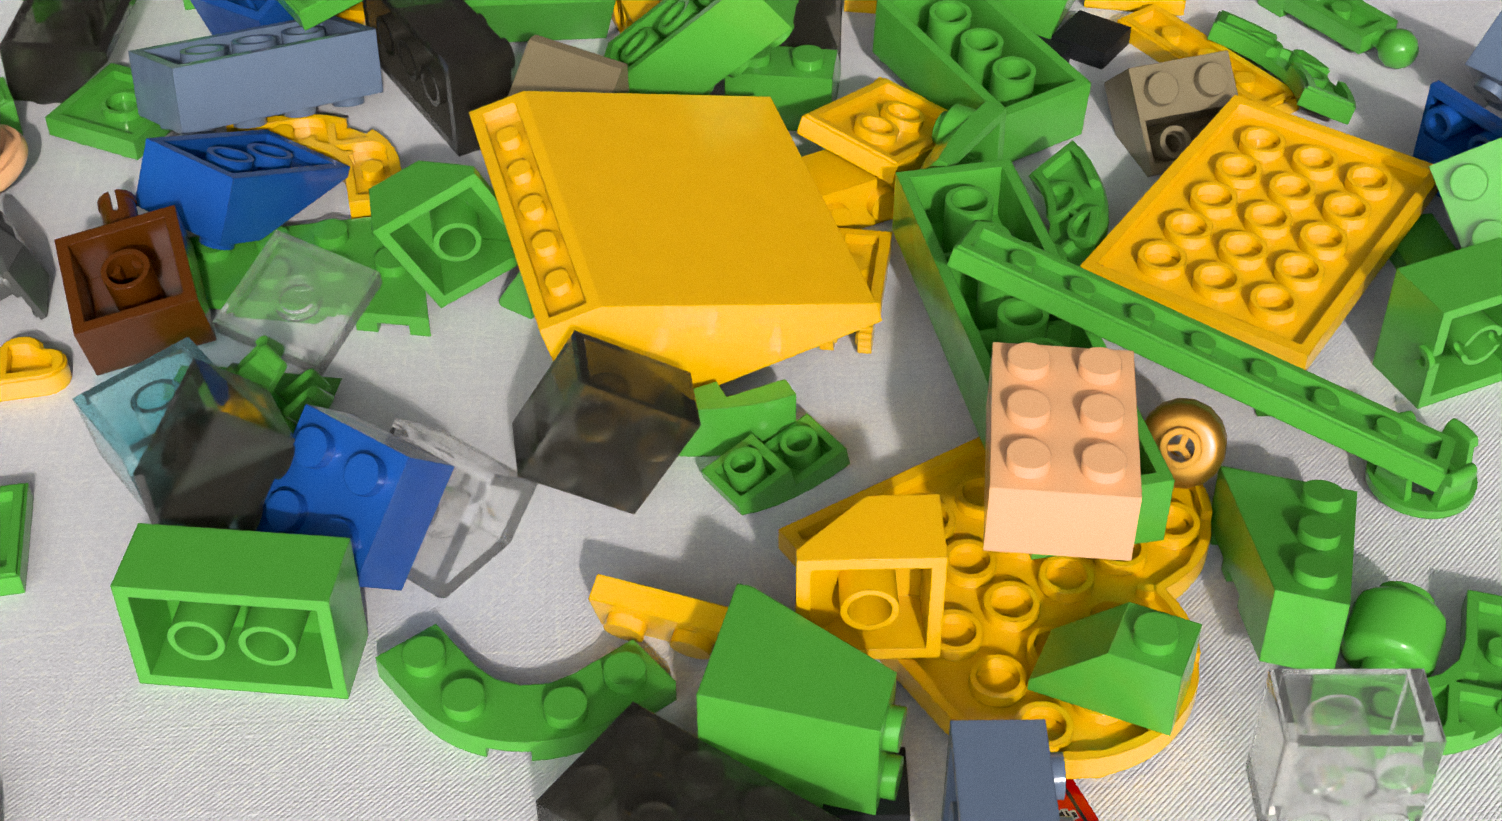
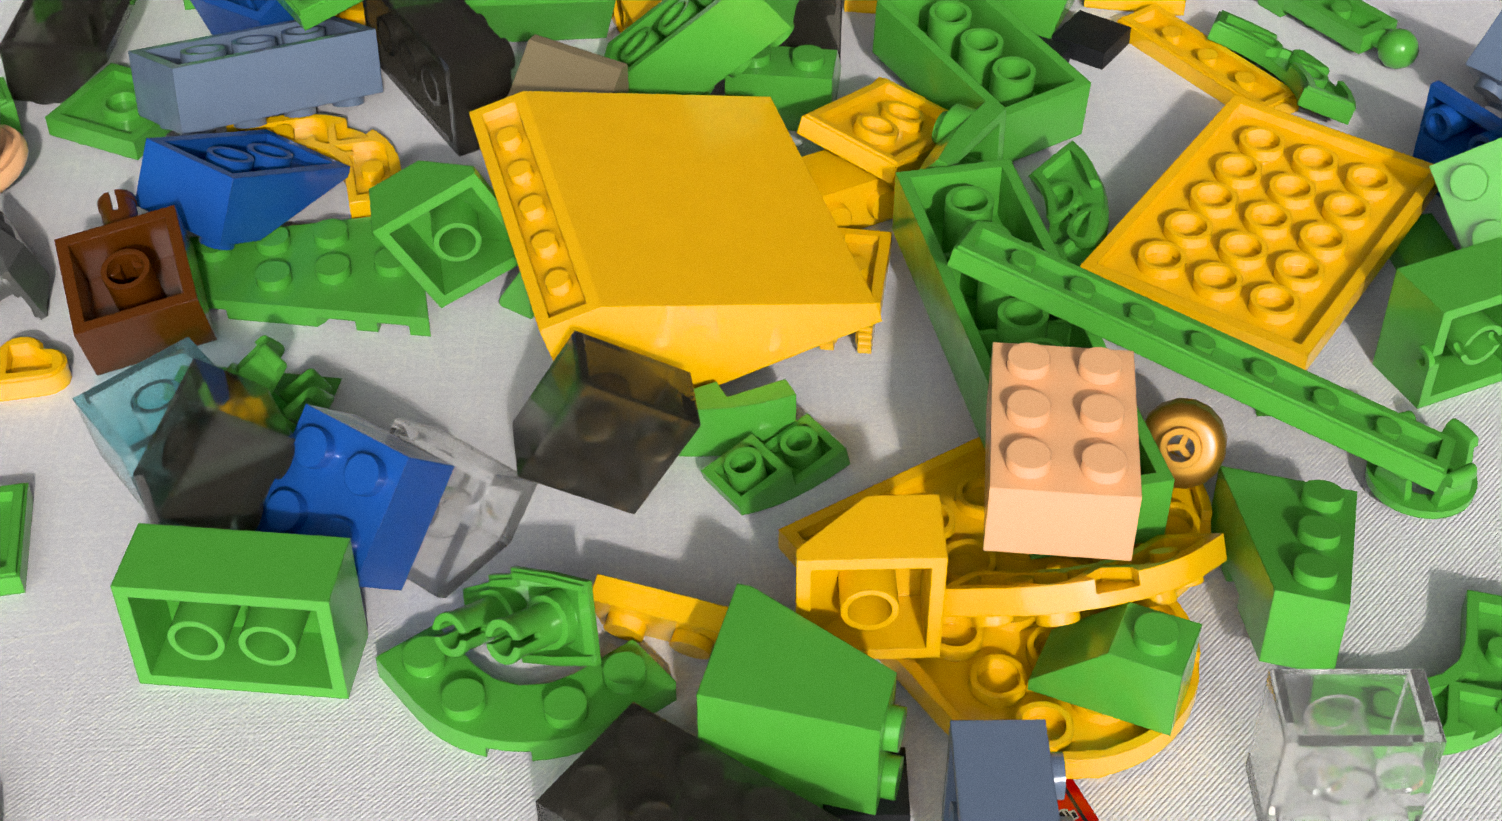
(300, 300): clear tile -> none
(525, 616): none -> bright green connector
(1061, 593): none -> yellow plate
(1167, 105): dark tan slope -> none
(1394, 629): bright green head -> none

